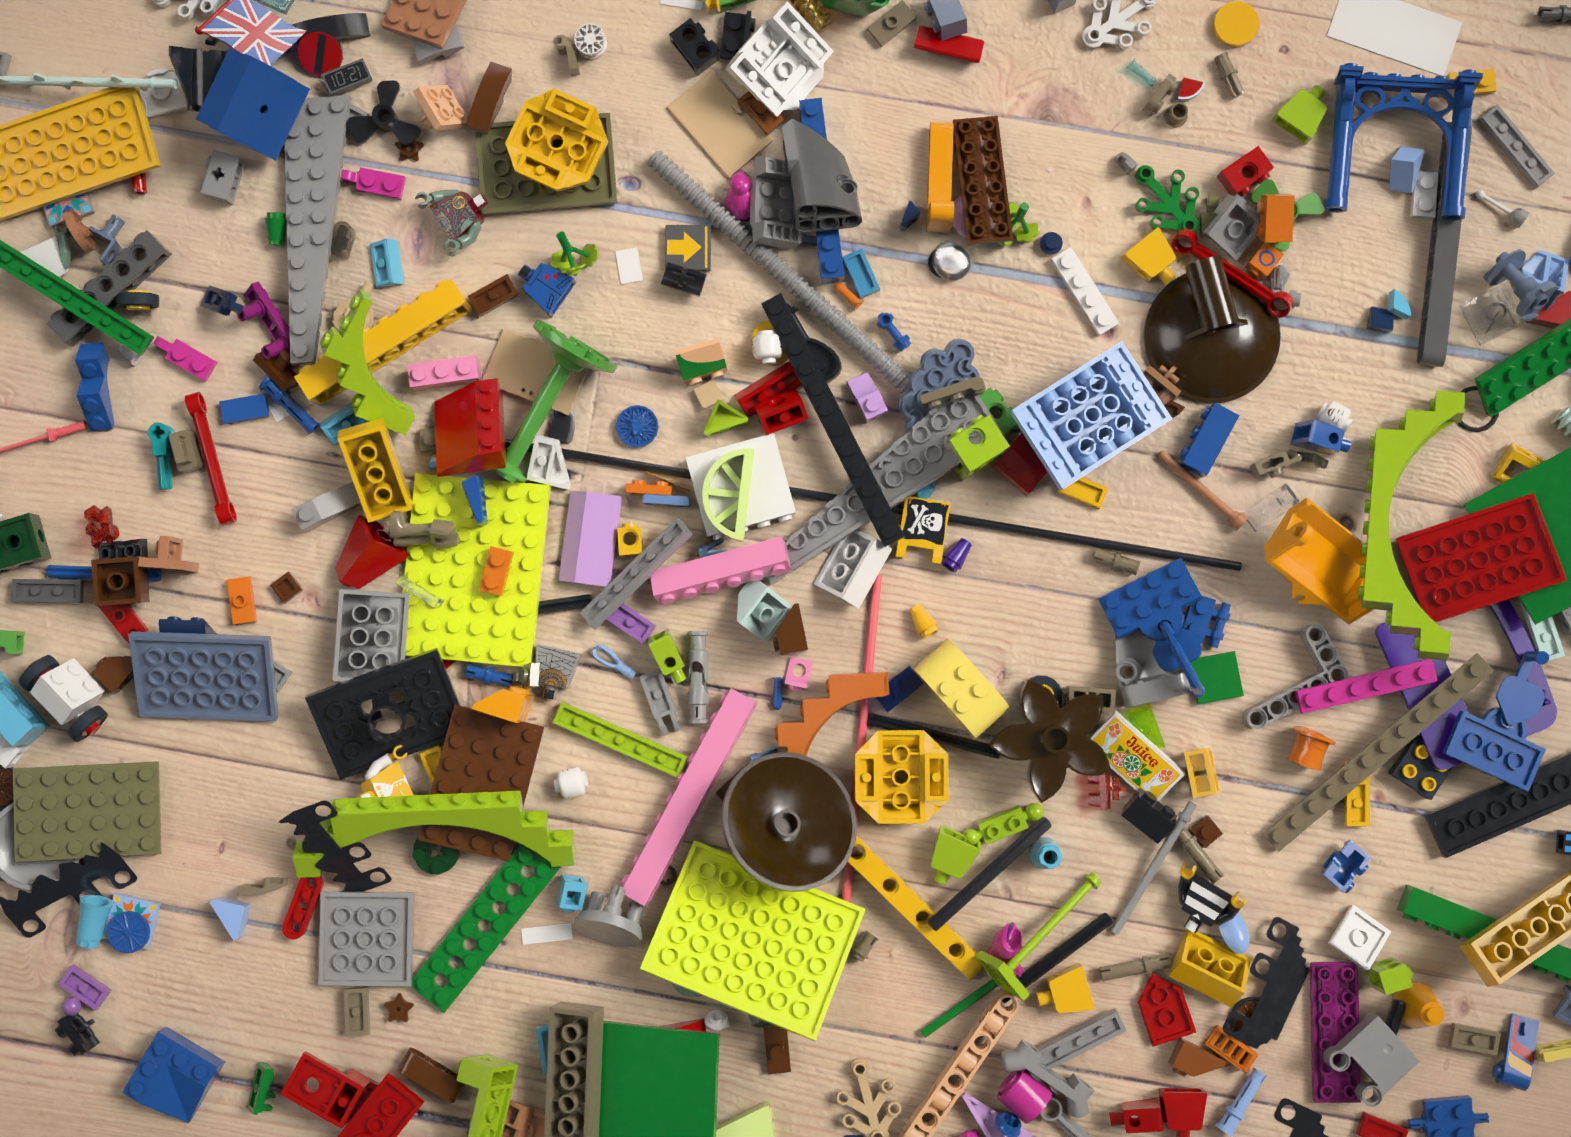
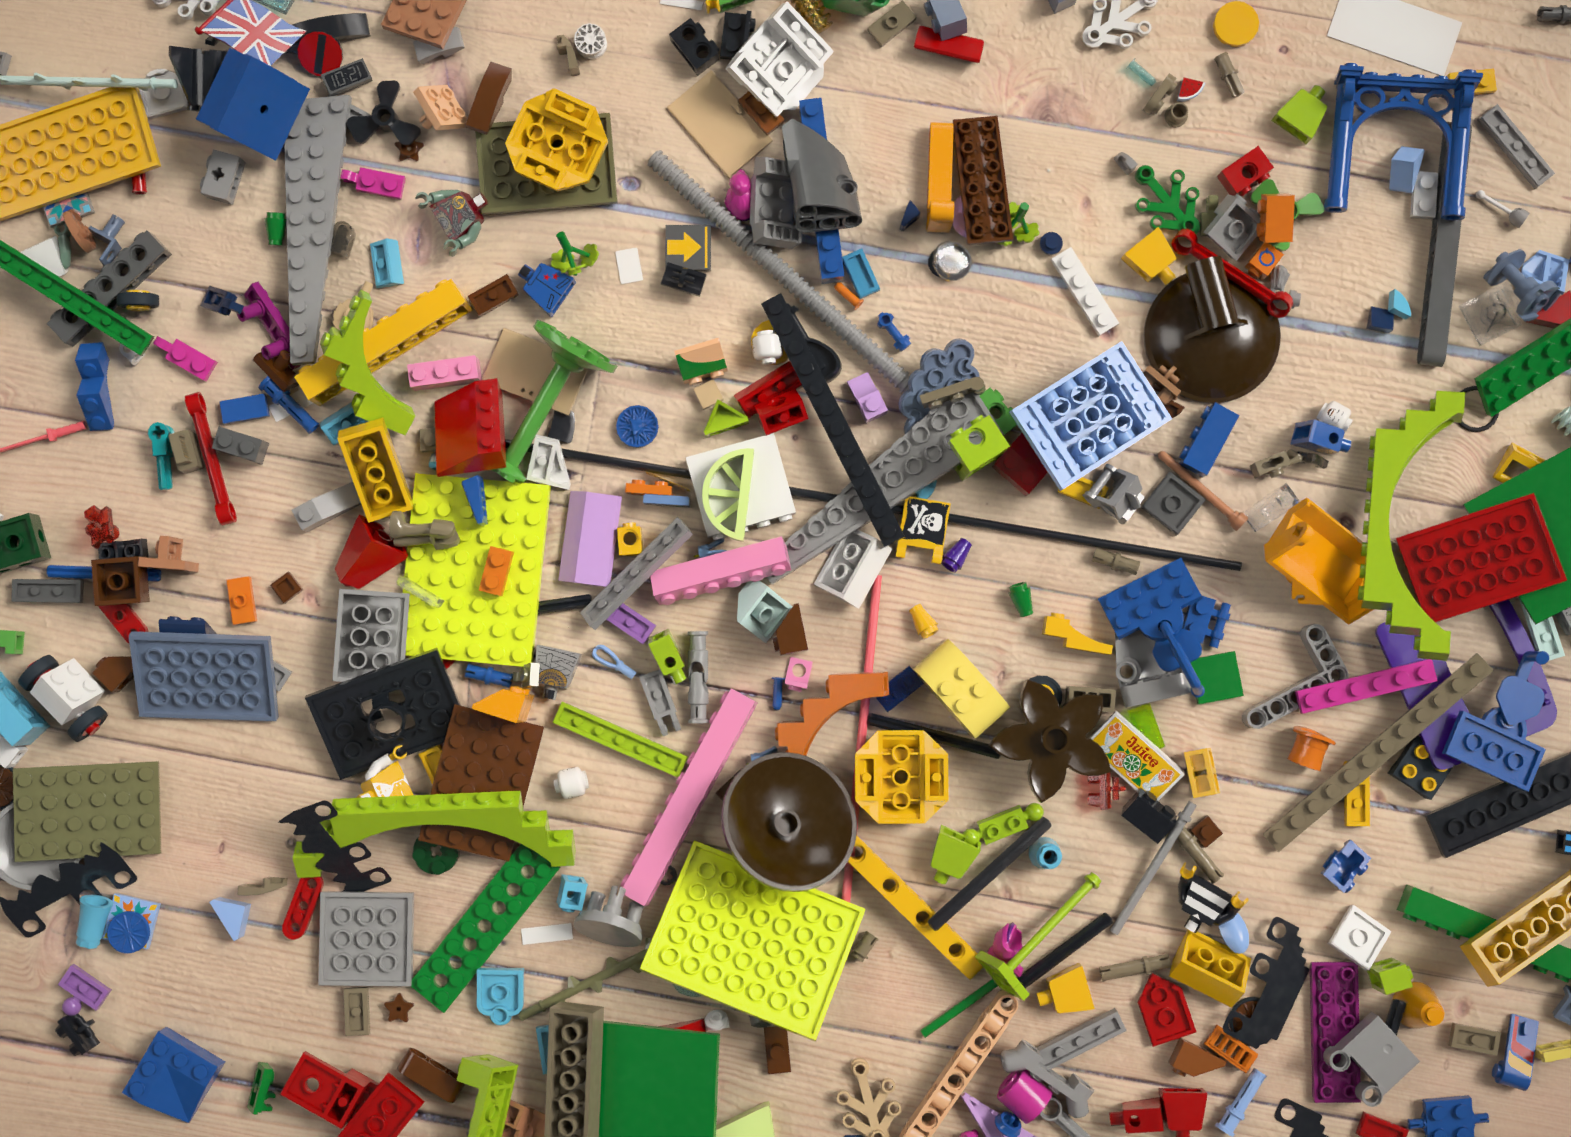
(240, 445): none -> dark grey brick
(500, 993): none -> medium azure plate
(595, 982): none -> olive plant
(1022, 599): none -> green cone
(1059, 627): none -> yellow slope
(1124, 497): none -> light grey piece
(1173, 503): none -> dark grey tile

